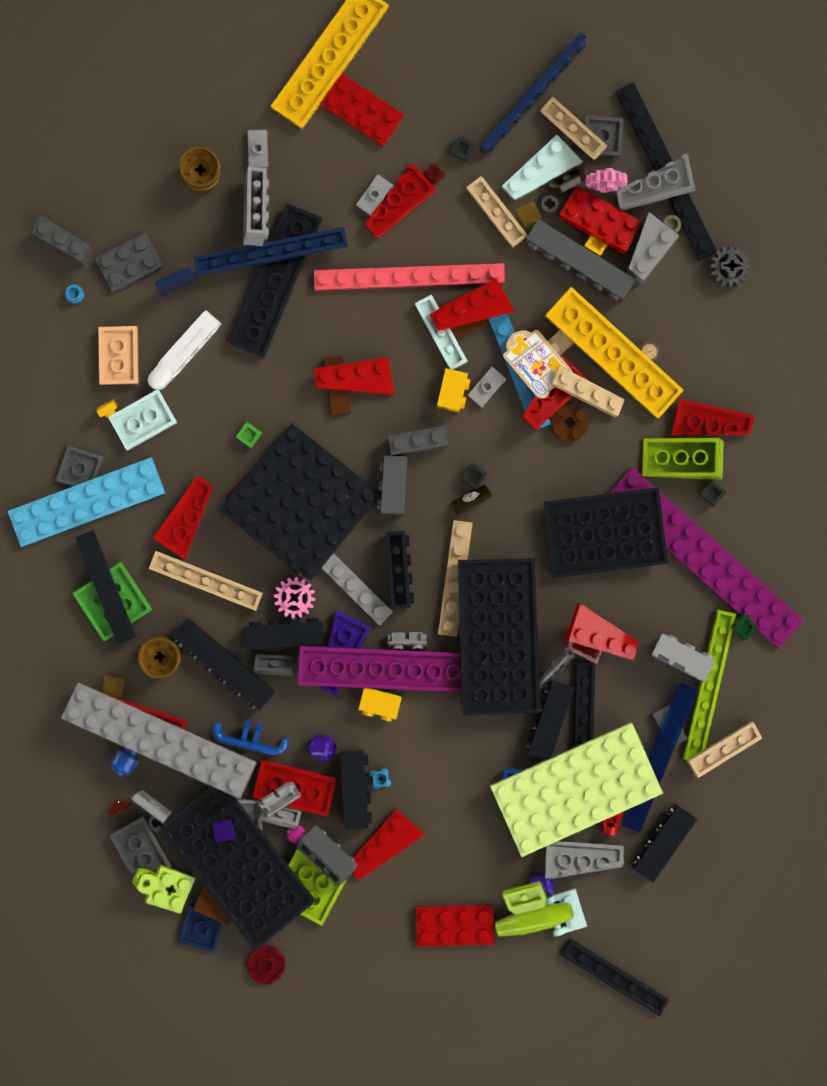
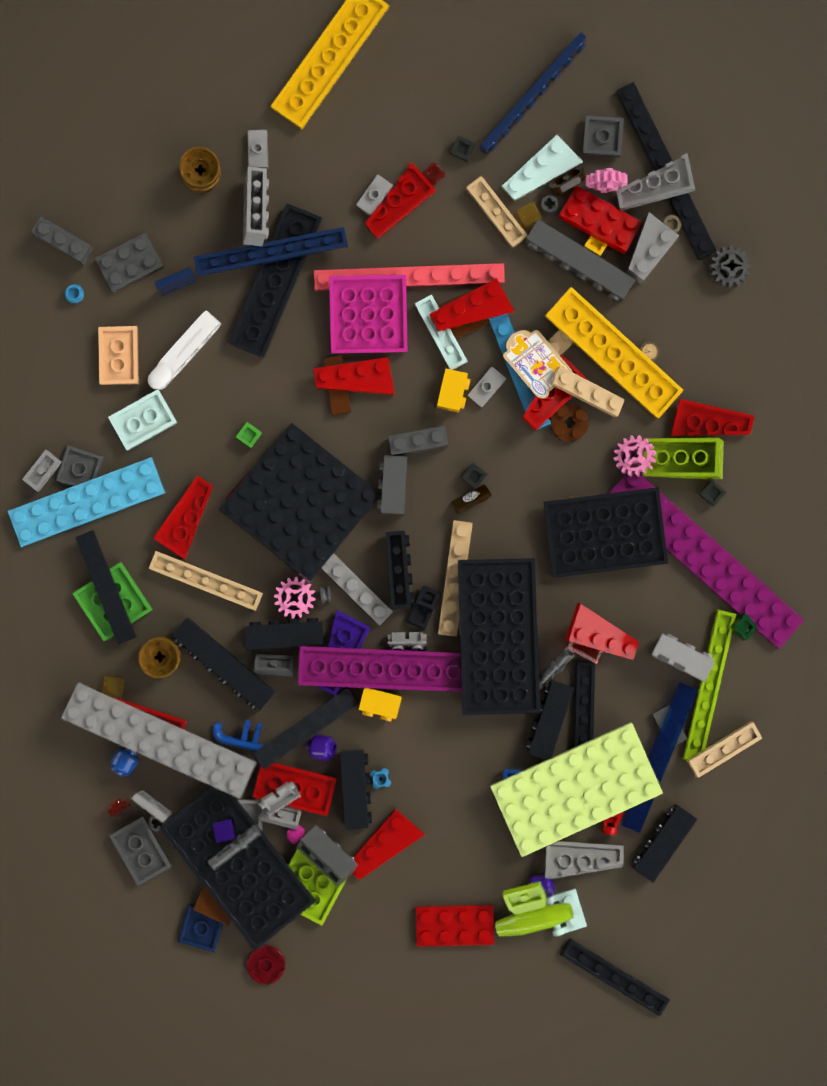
(42, 470): none -> light grey plate
(107, 409): yellow plate -> none
(155, 886): lime plate -> none
(238, 844): none -> dark grey pin
(305, 728): none -> black tile
(325, 595): none -> dark grey bush
(362, 110): red plate -> none
(368, 313): none -> dark pink plate
(423, 607): none -> black slope
(573, 128): tan plate -> none
(638, 449): none -> bright pink gear

